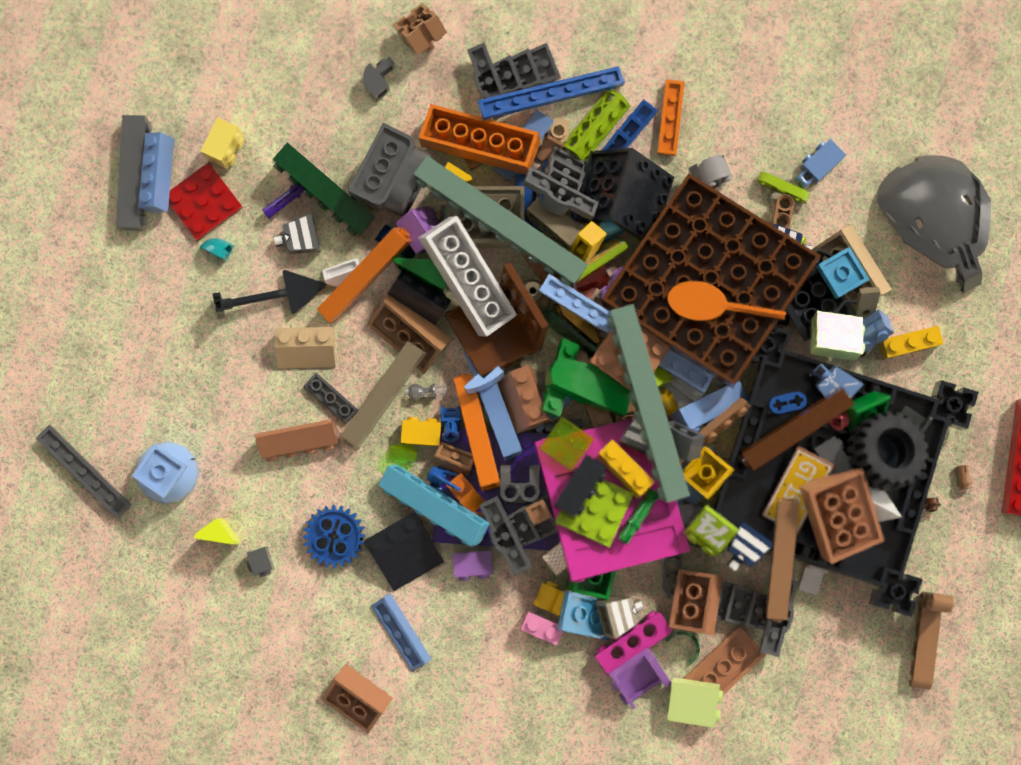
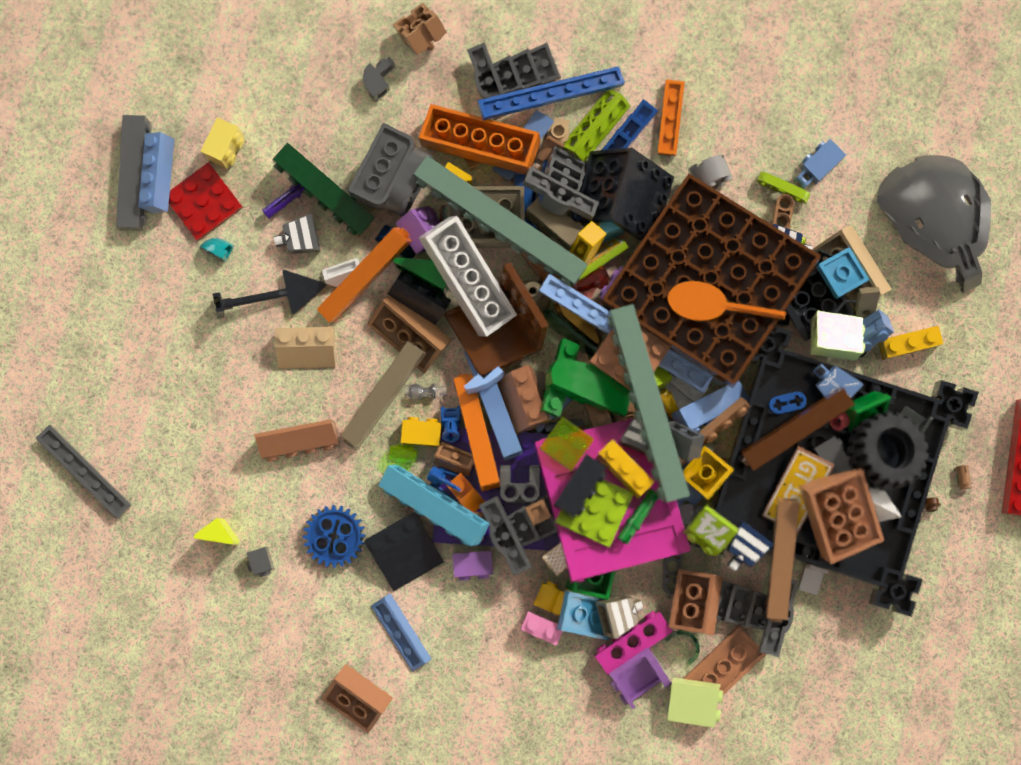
(166, 472): light blue plate -> none
(339, 406): dark grey tile -> none
(927, 637): medium nougat beam -> none

